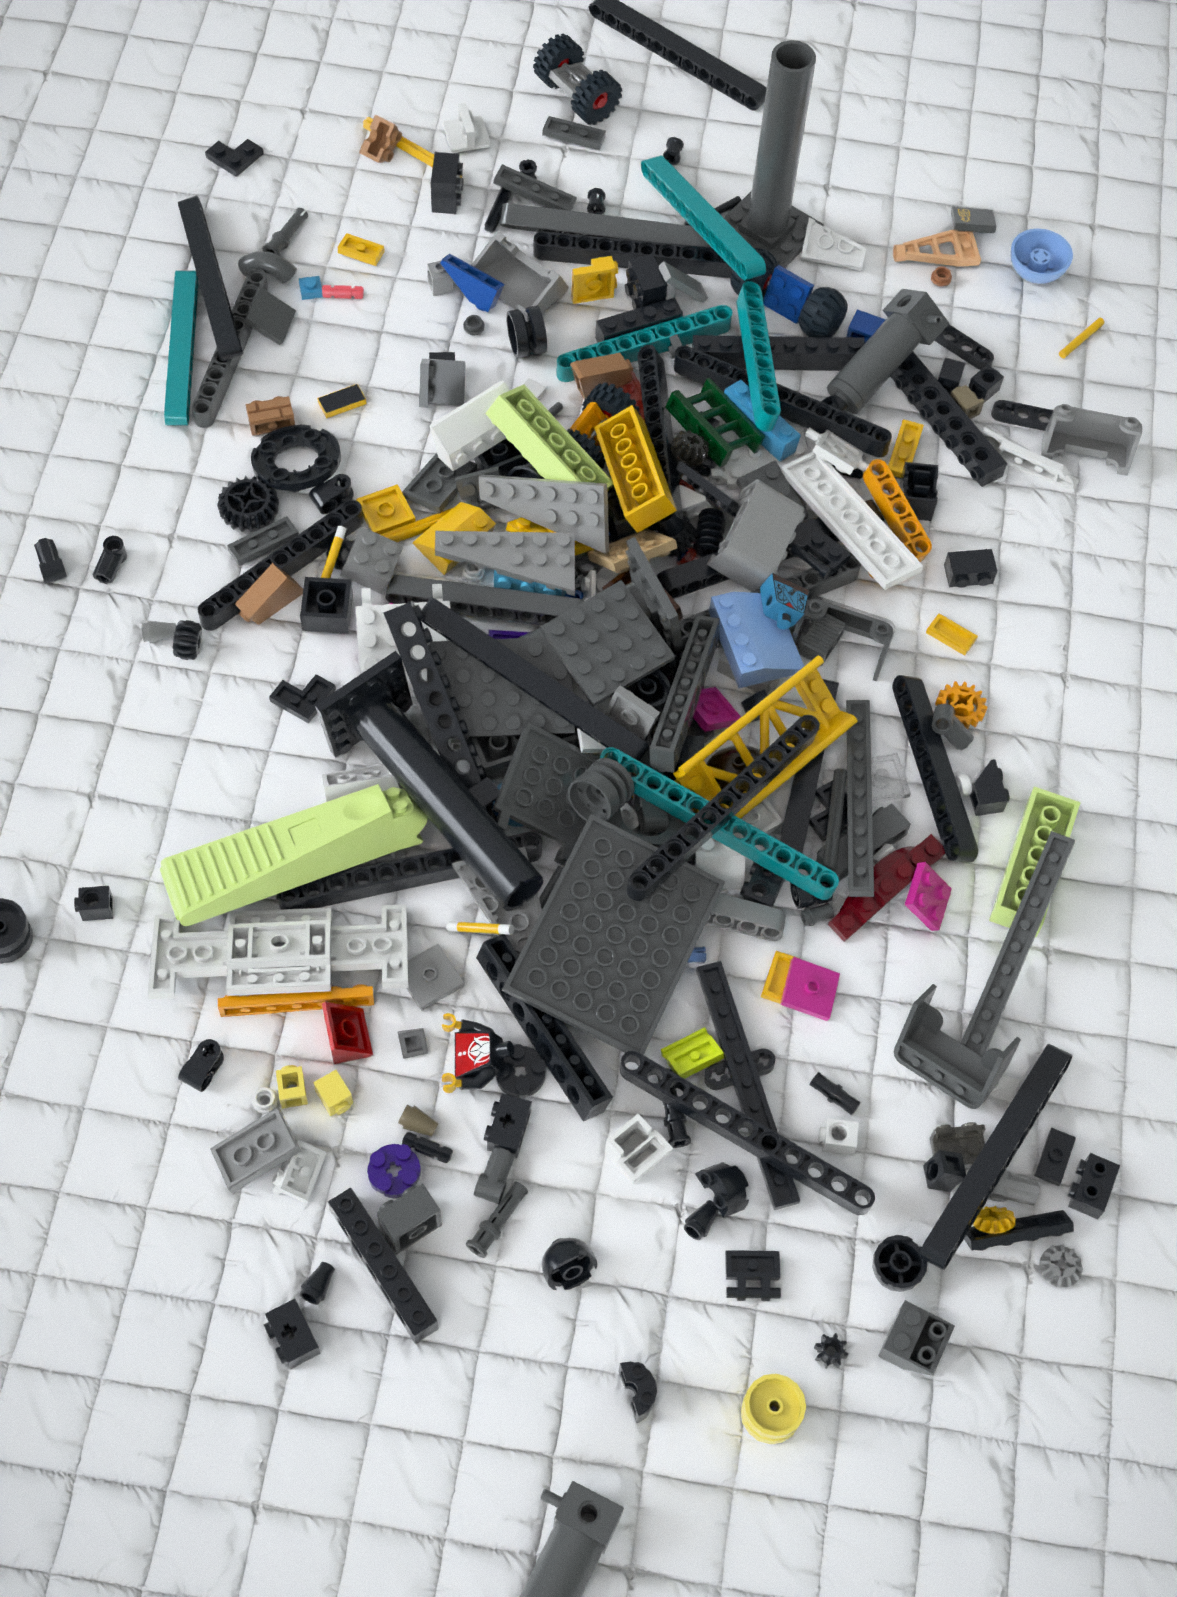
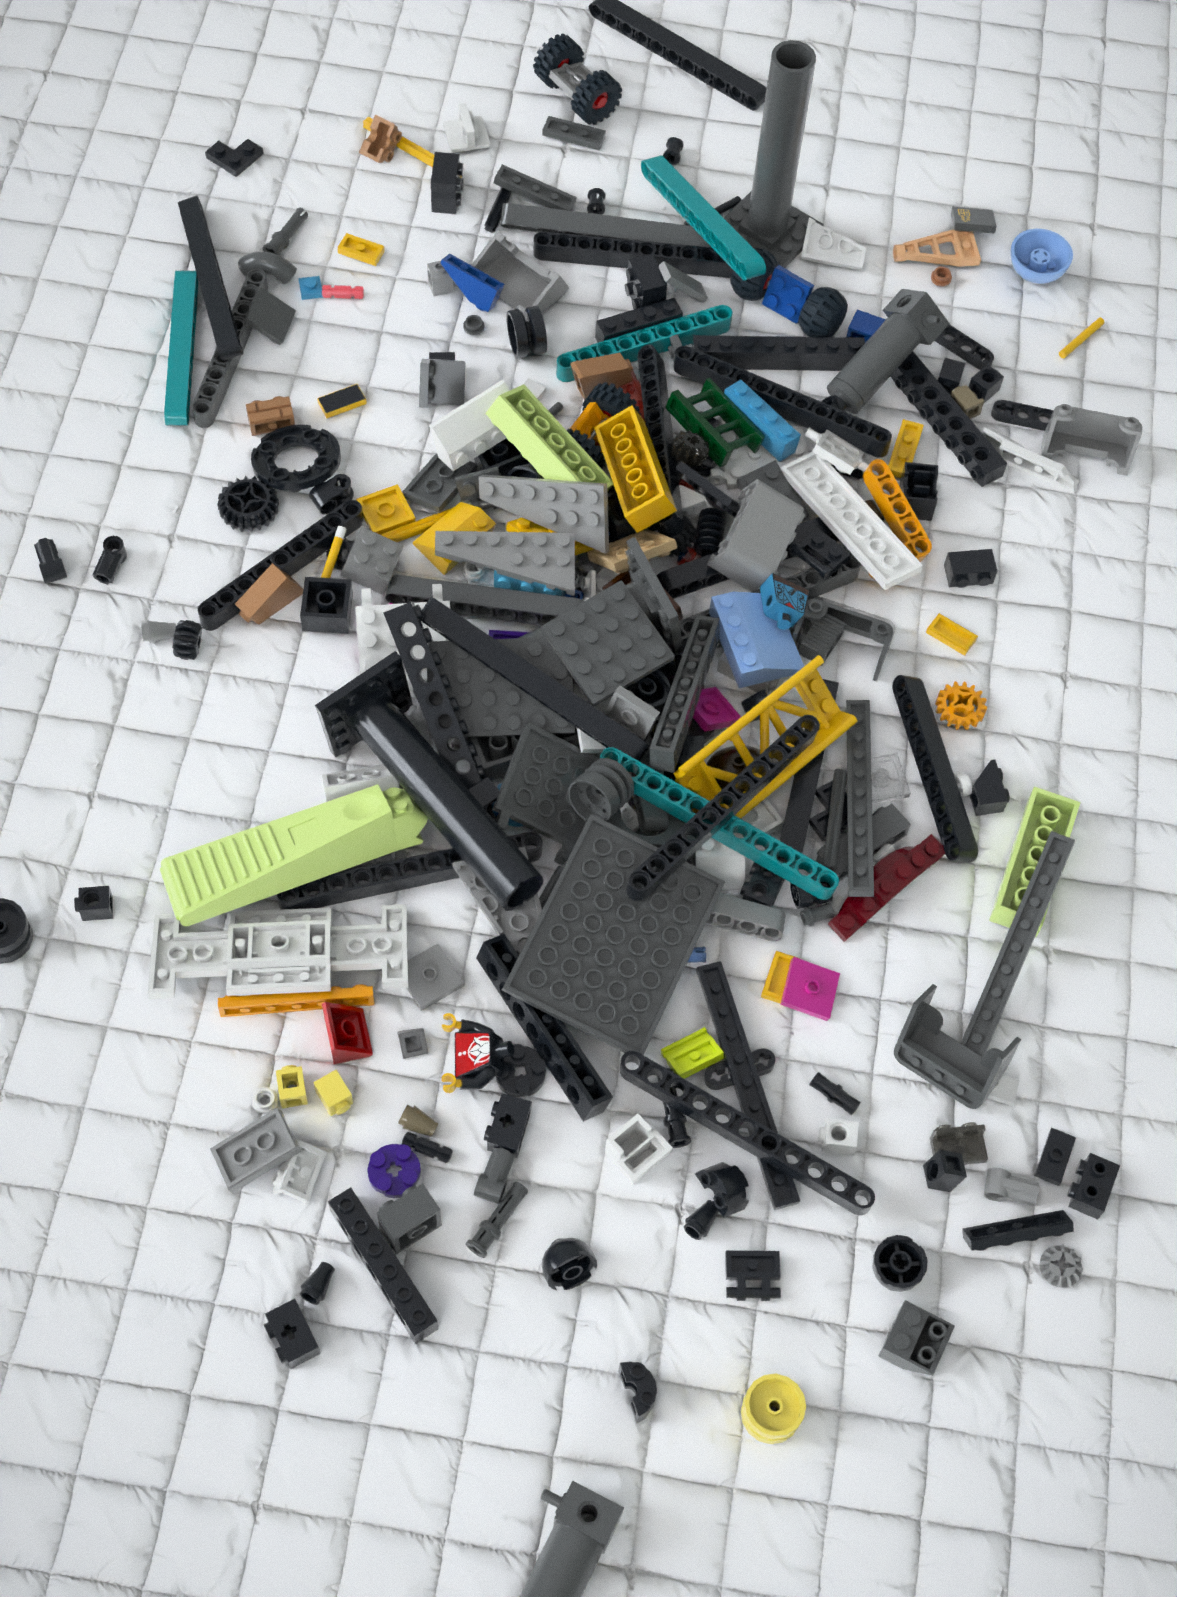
(201, 1068): black piece -> none
(262, 541): dark grey plate -> none
(302, 702): black plate -> none
(480, 927): yellow bar -> none
(528, 167): black bush -> none
(594, 281): yellow plate -> none
(758, 357): teal beam -> none
(824, 1356): black gear -> none
(928, 896): dark pink plate -> none
(947, 724): dark grey piece -> none
(995, 1157): black beam -> none
(995, 1220): yellow gear -> none

